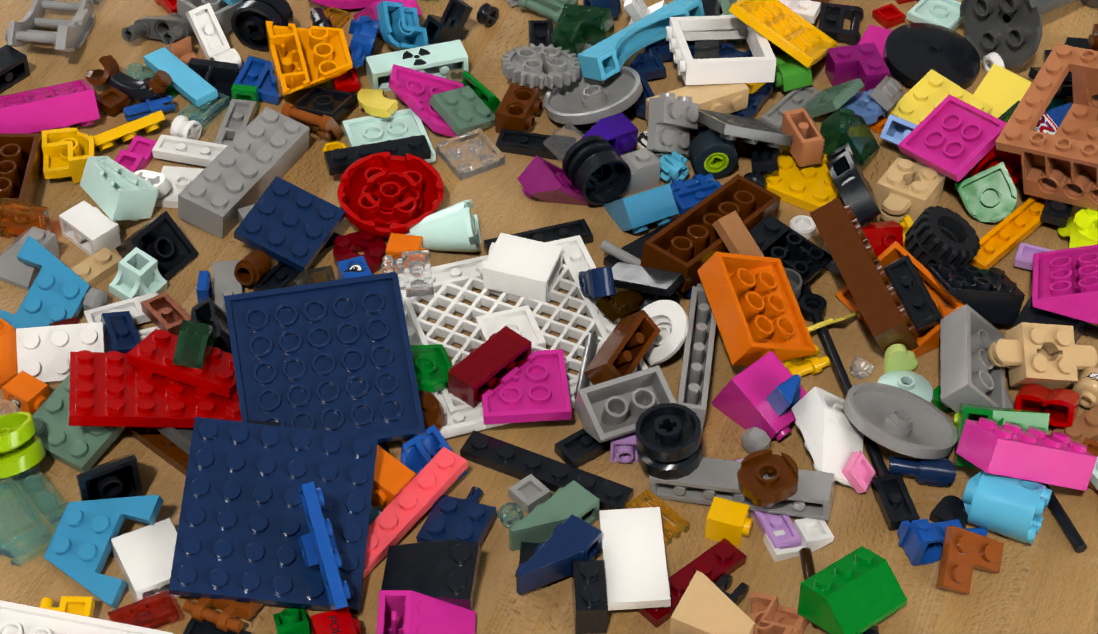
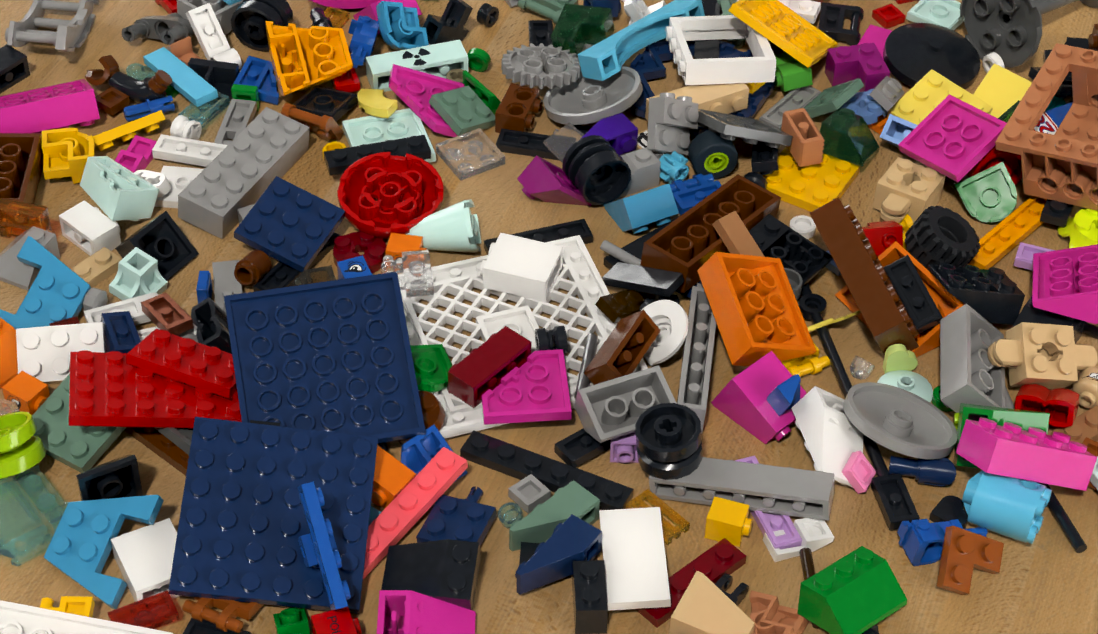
(193, 344): clear green slope -> none
(478, 59): none -> green tile
(551, 339): none -> black wheel
(597, 282): dark blue piece -> none
(755, 440): light grey tile -> none
(772, 490): reddish brown plate -> none
(852, 184): black slope -> none

